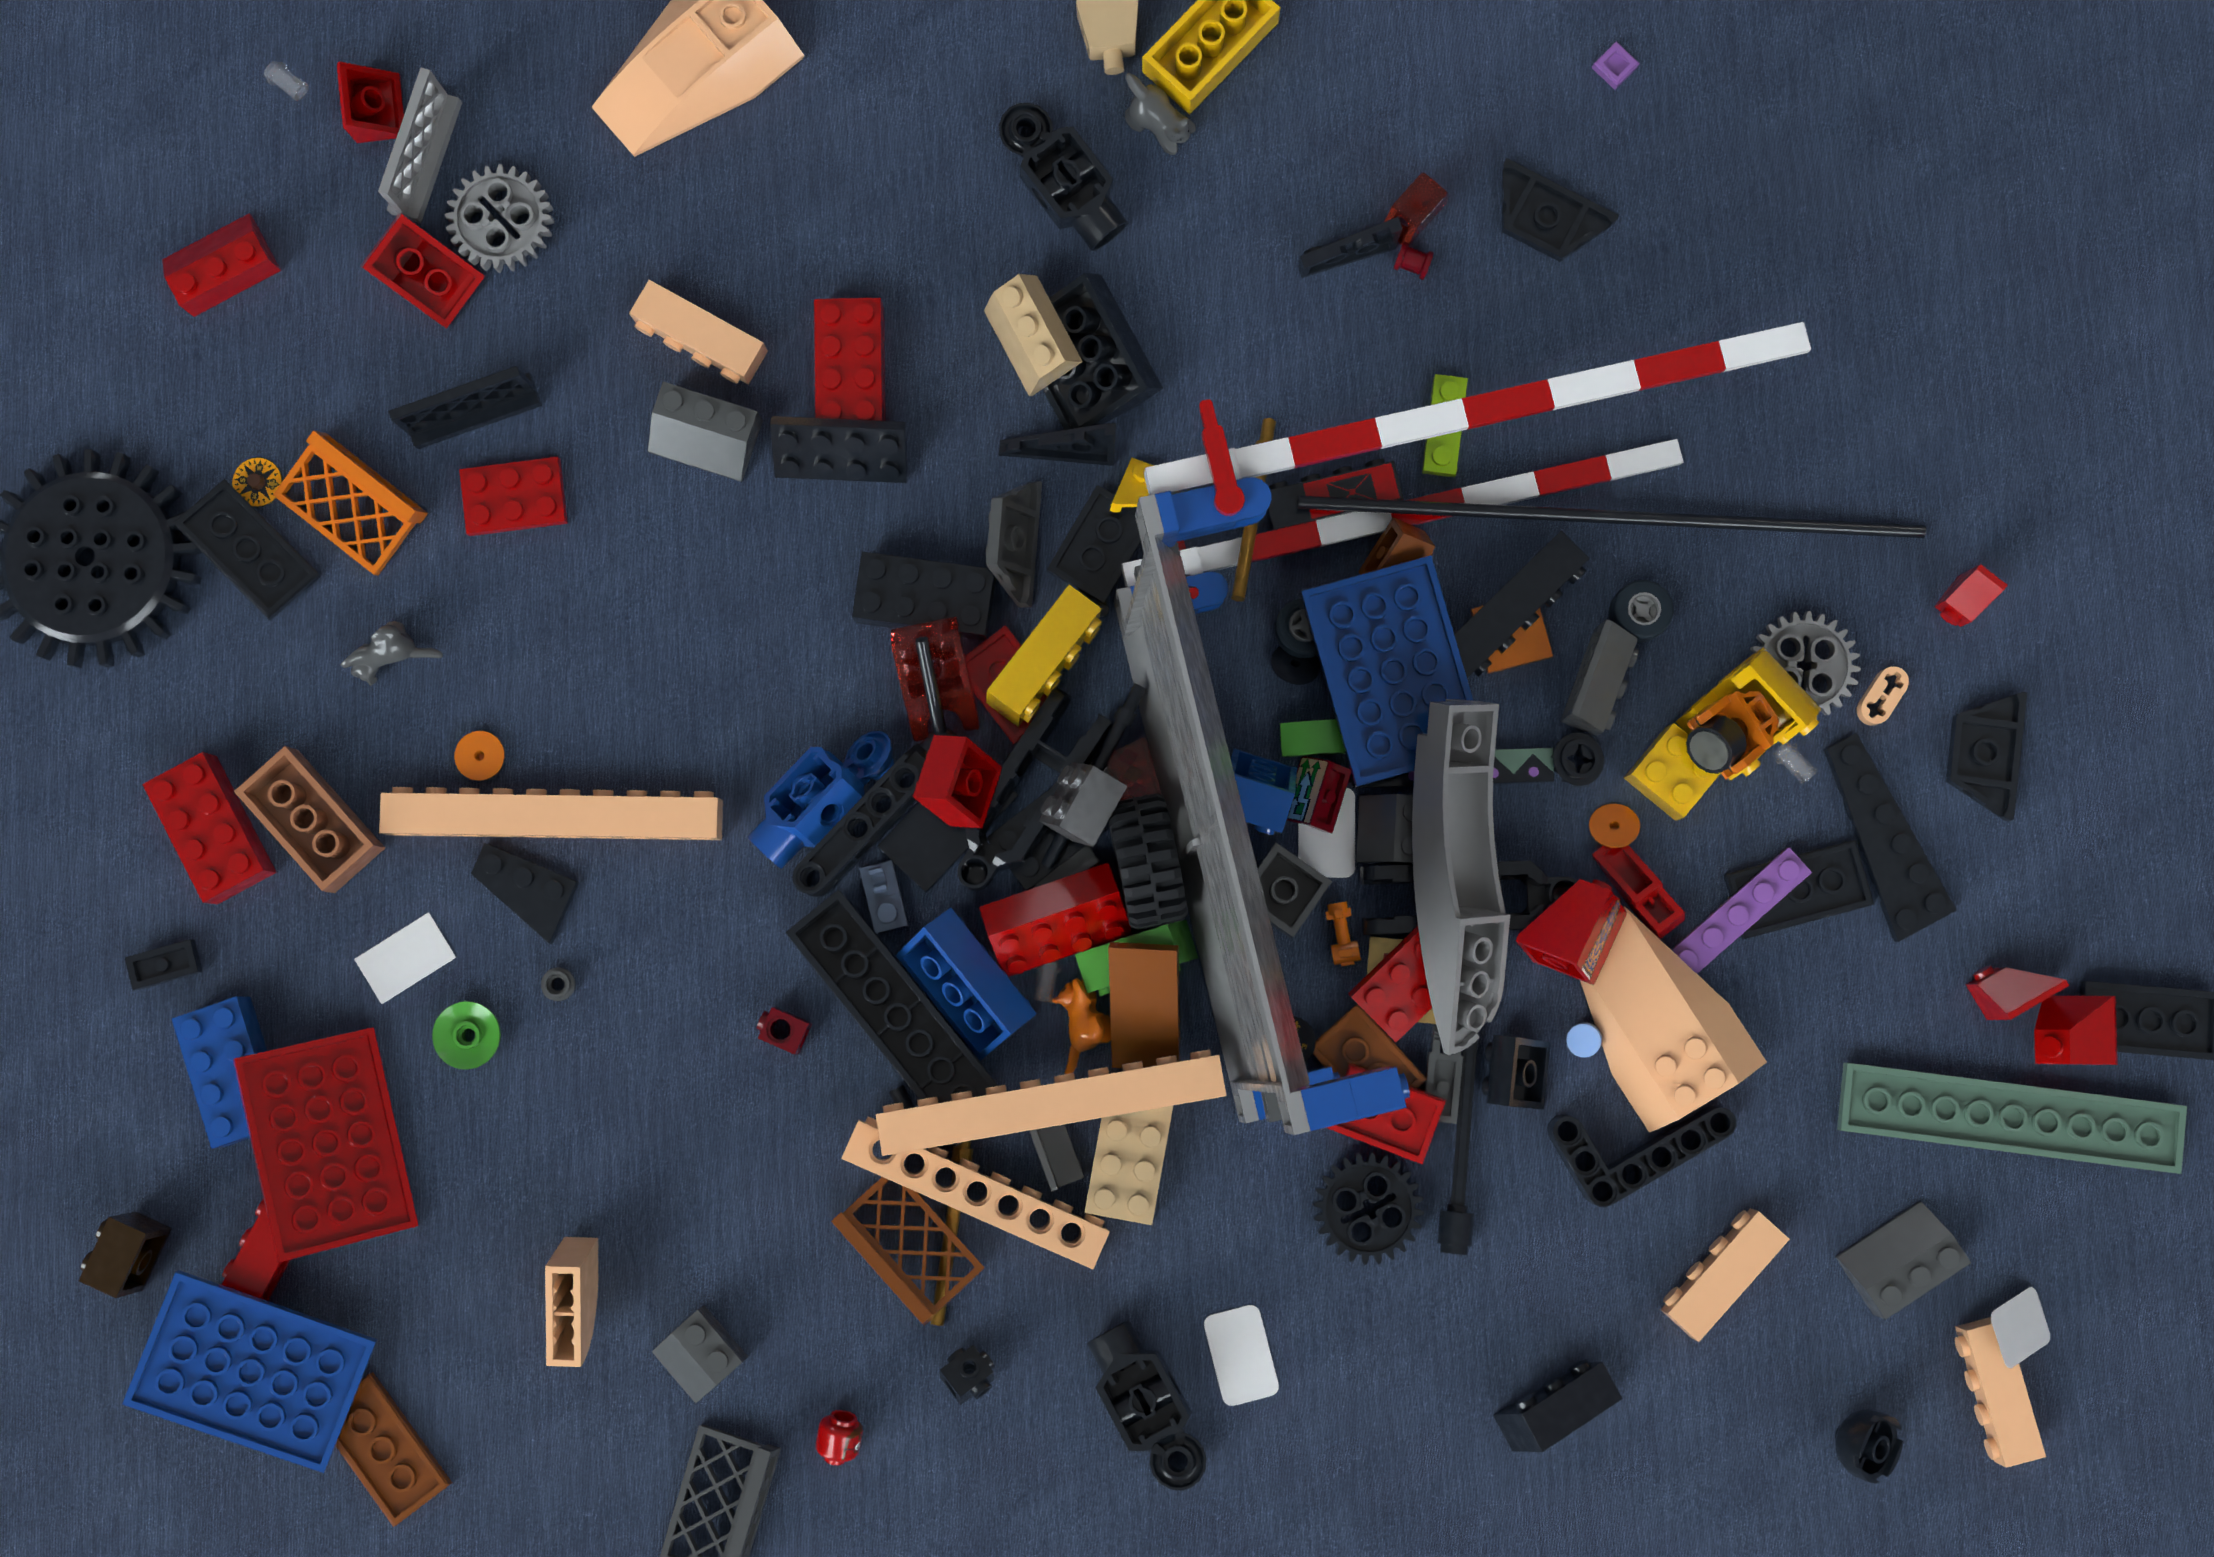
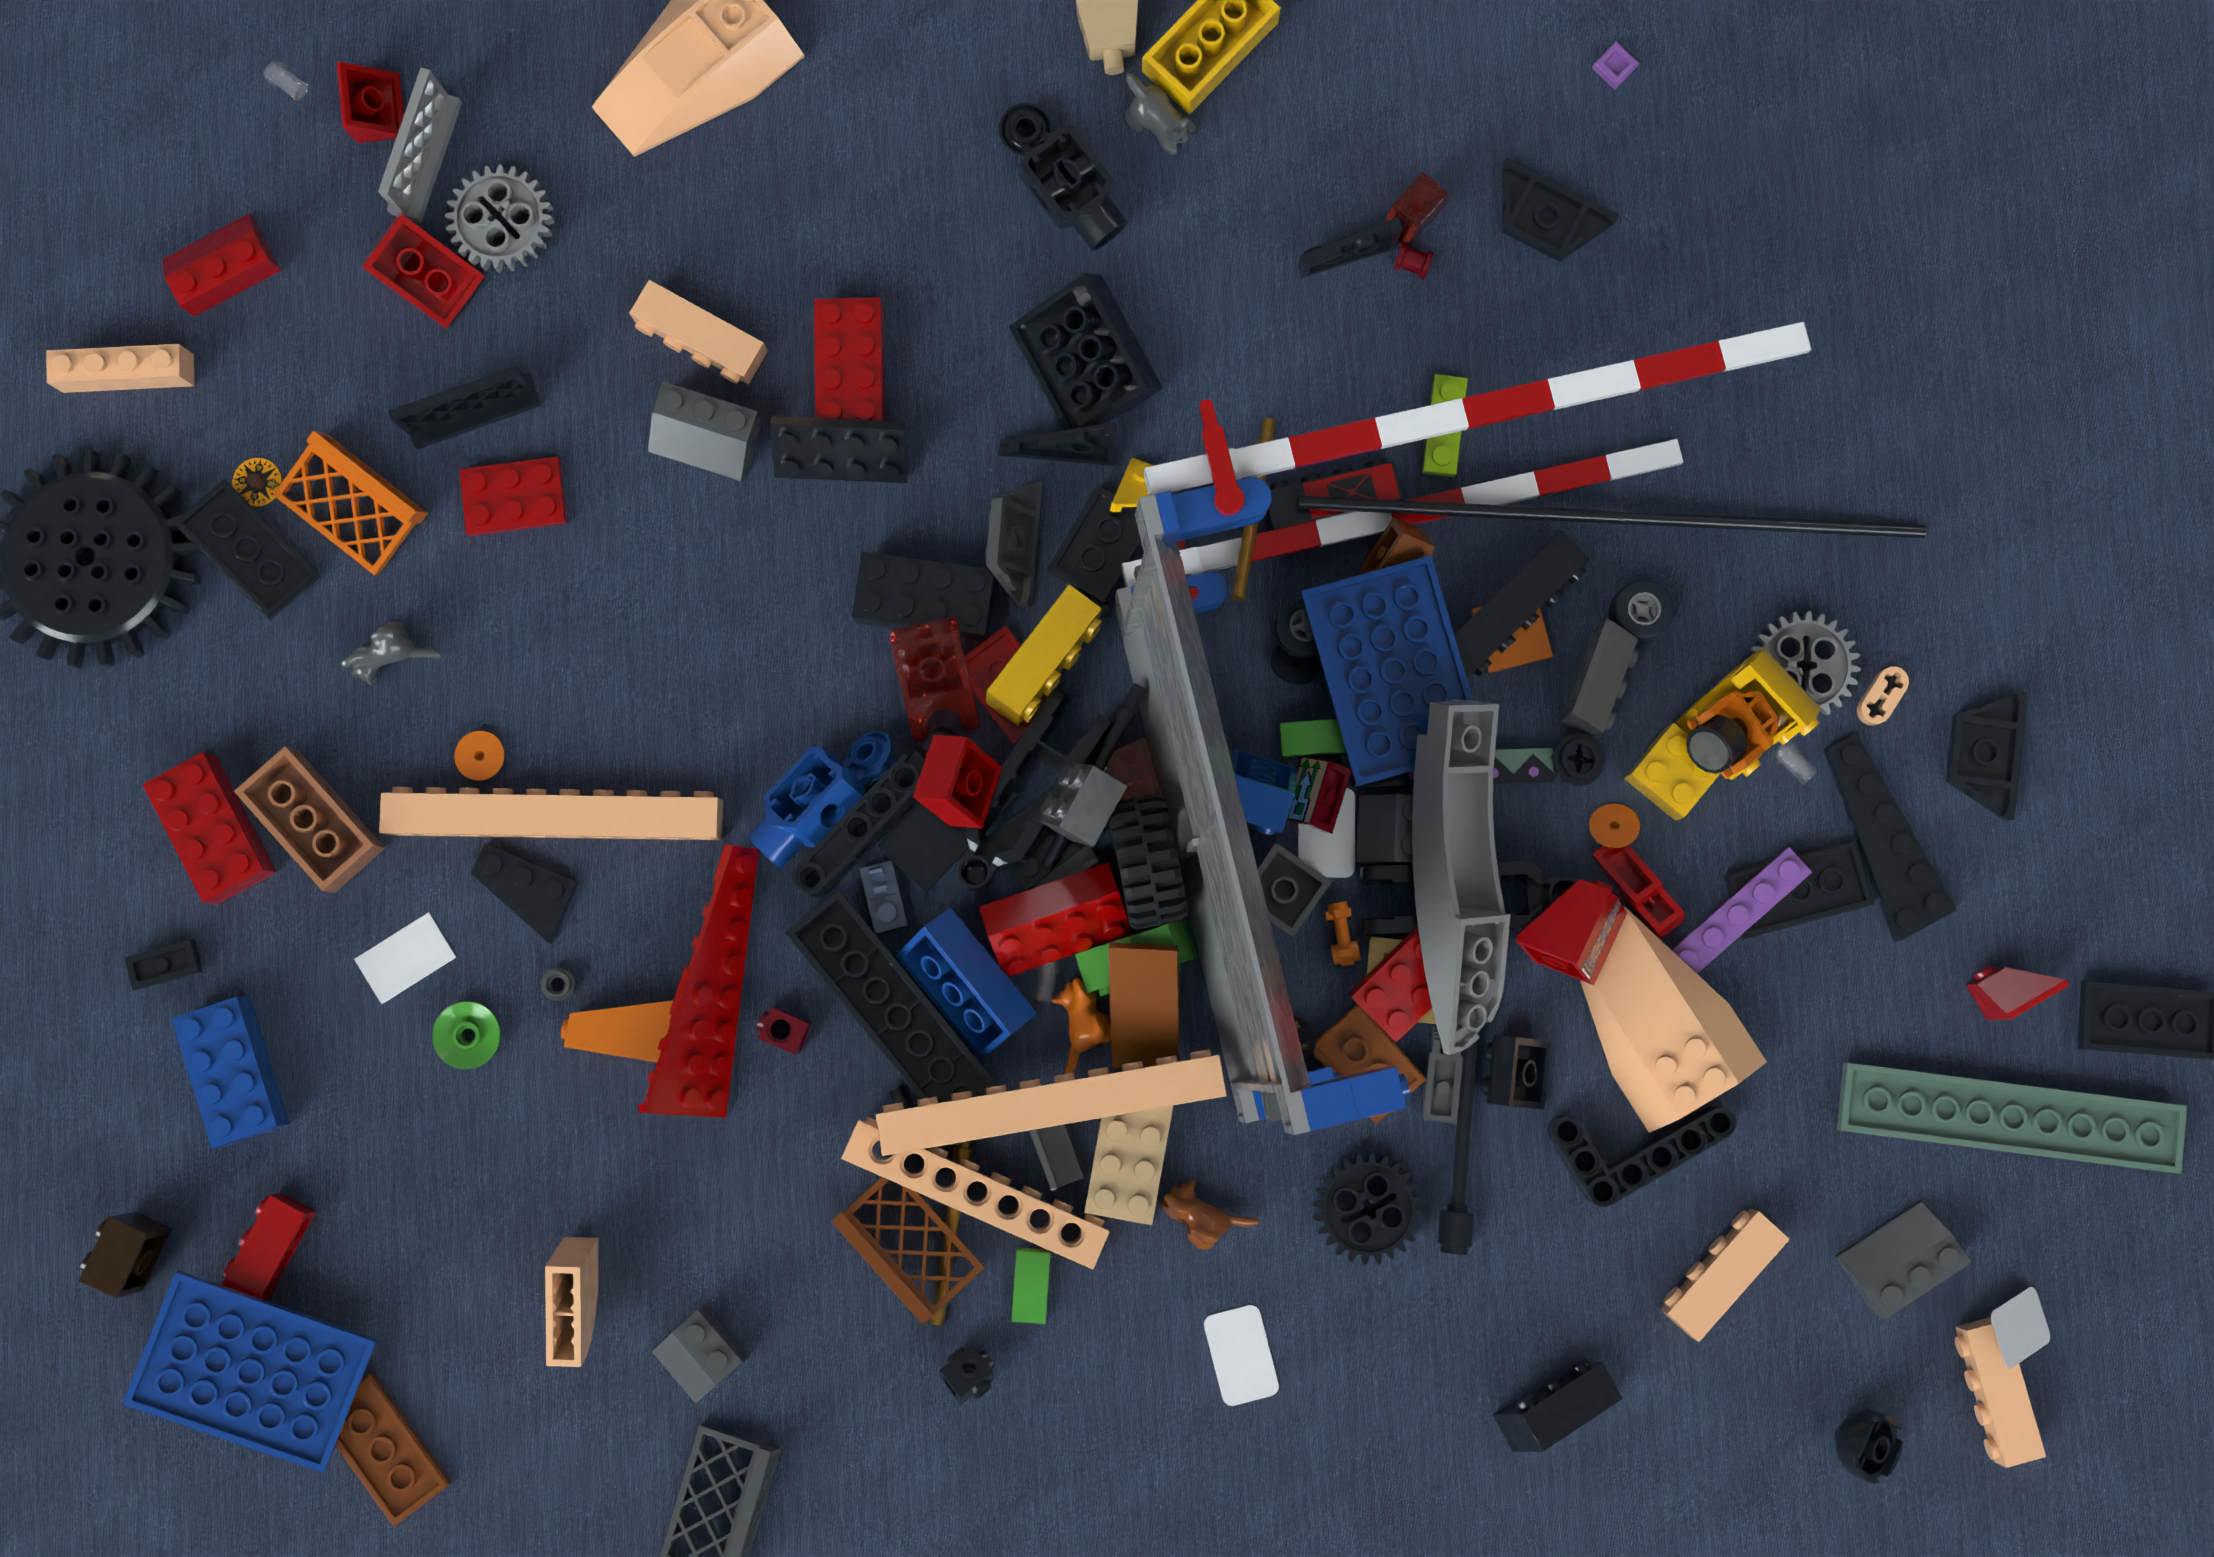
(120, 368): none -> light nougat brick
(325, 1143): red plate -> none
(620, 1030): none -> orange slope
(702, 1031): none -> red wing
(839, 1437): red head -> none
(930, 685): black bar -> none
(1031, 332): tan slope -> none
(1031, 1285): none -> bright green slope
(1147, 1405): black brick -> none
(1203, 1220): none -> dark orange animal
(1401, 1131): red tile -> none
(1584, 1039): light blue tile -> none
(1969, 595): slope -> none
(2076, 1031): red slope -> none

